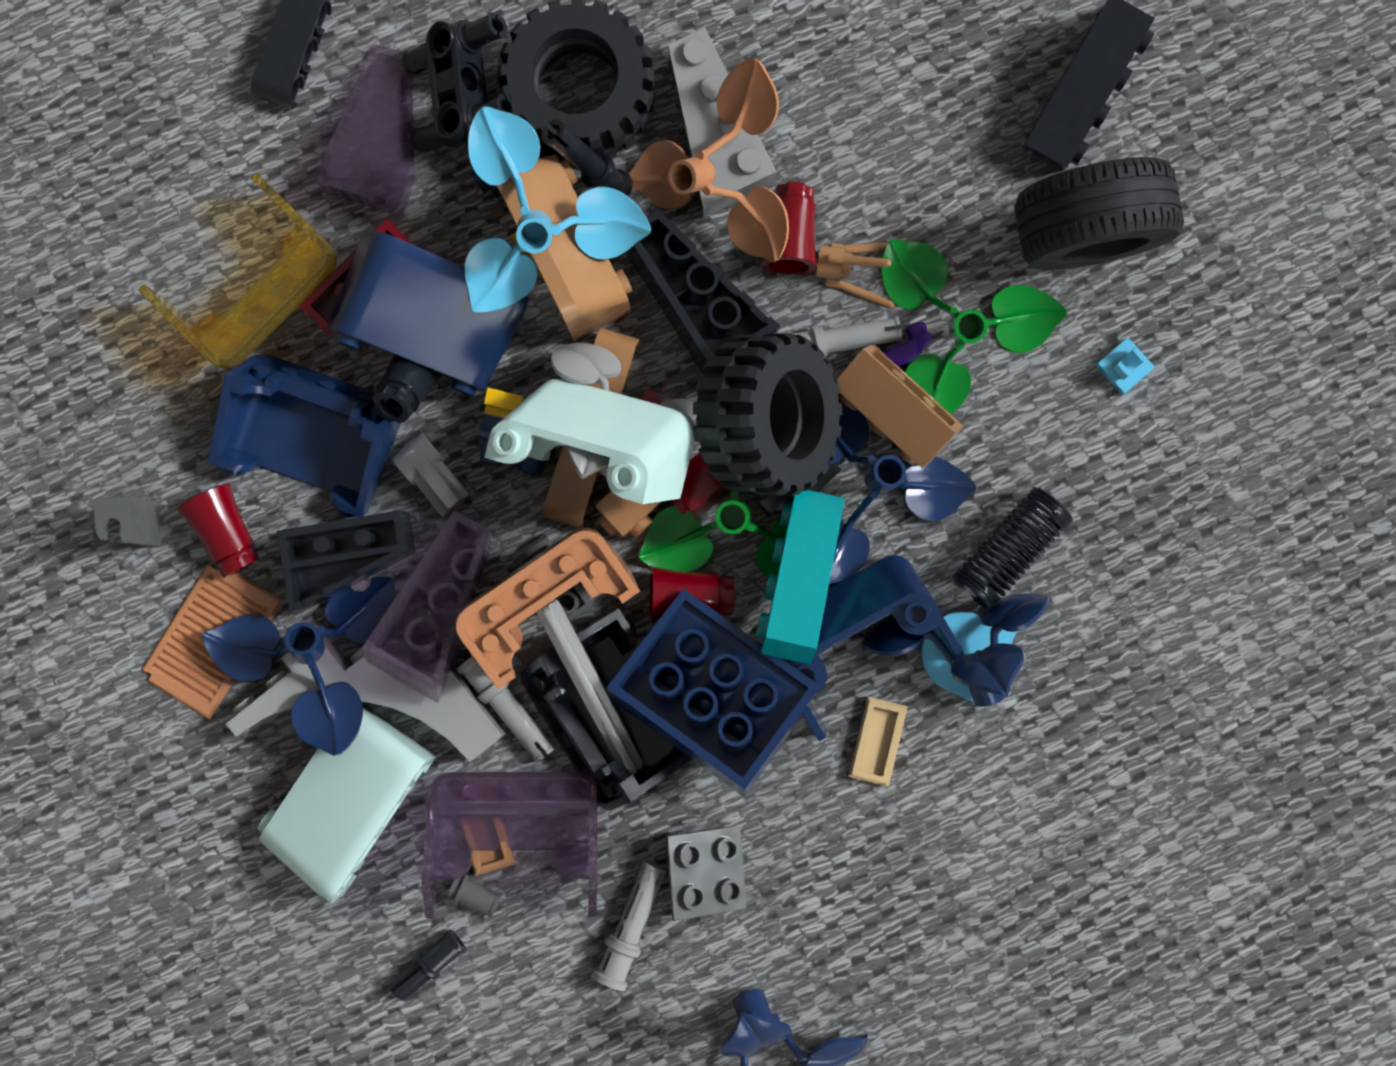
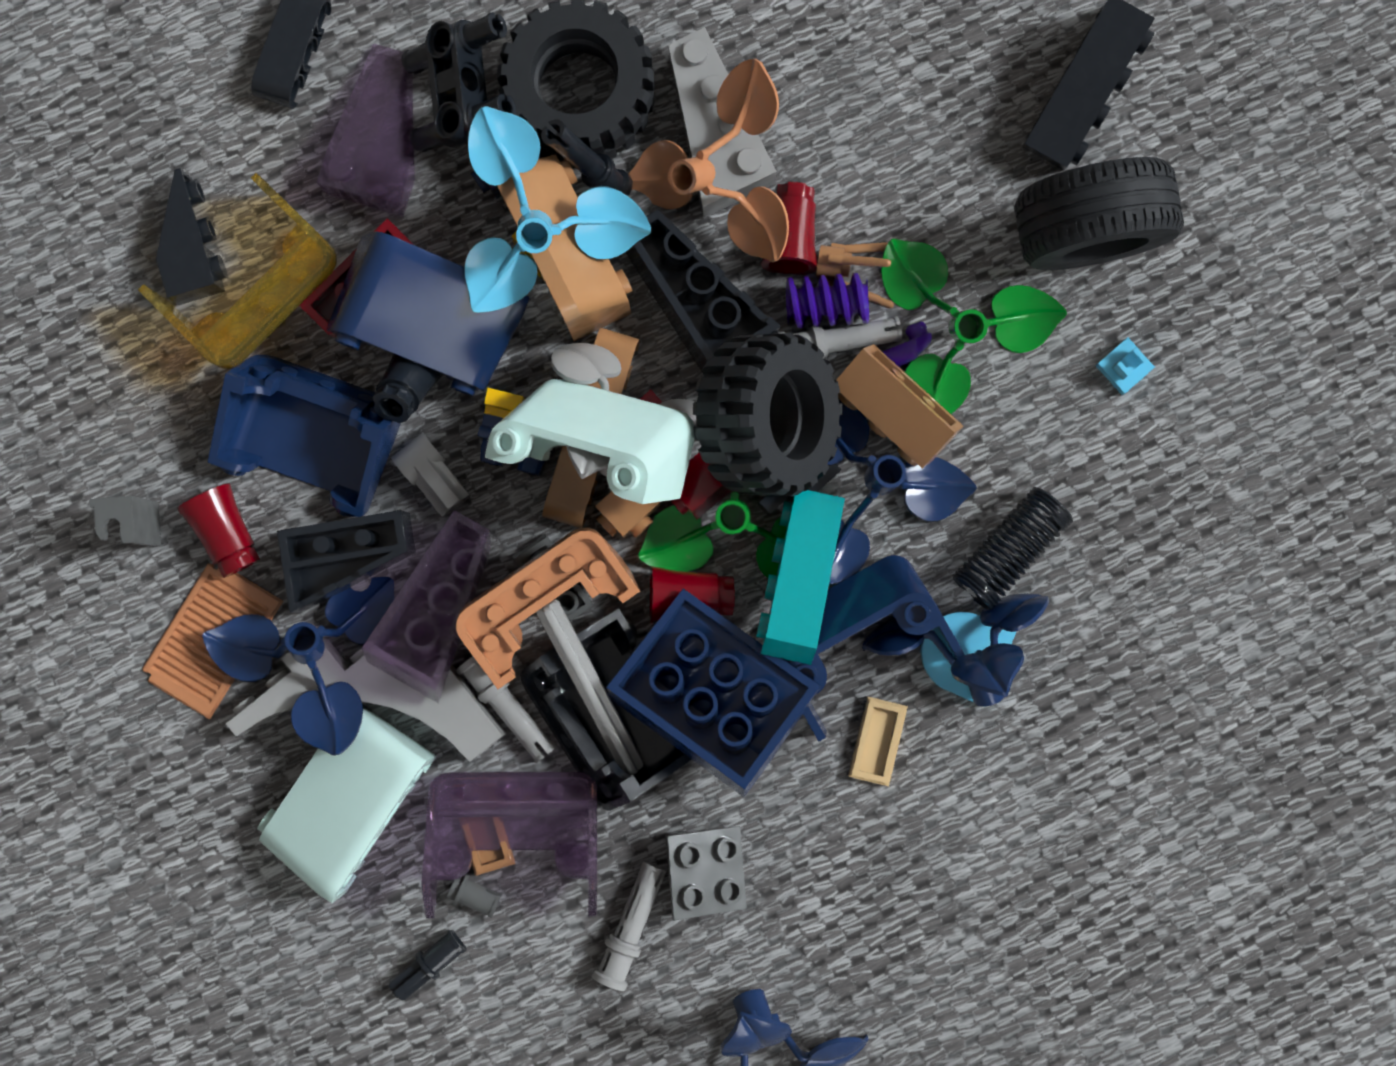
(184, 263): none -> black slope
(827, 300): none -> dark purple piece

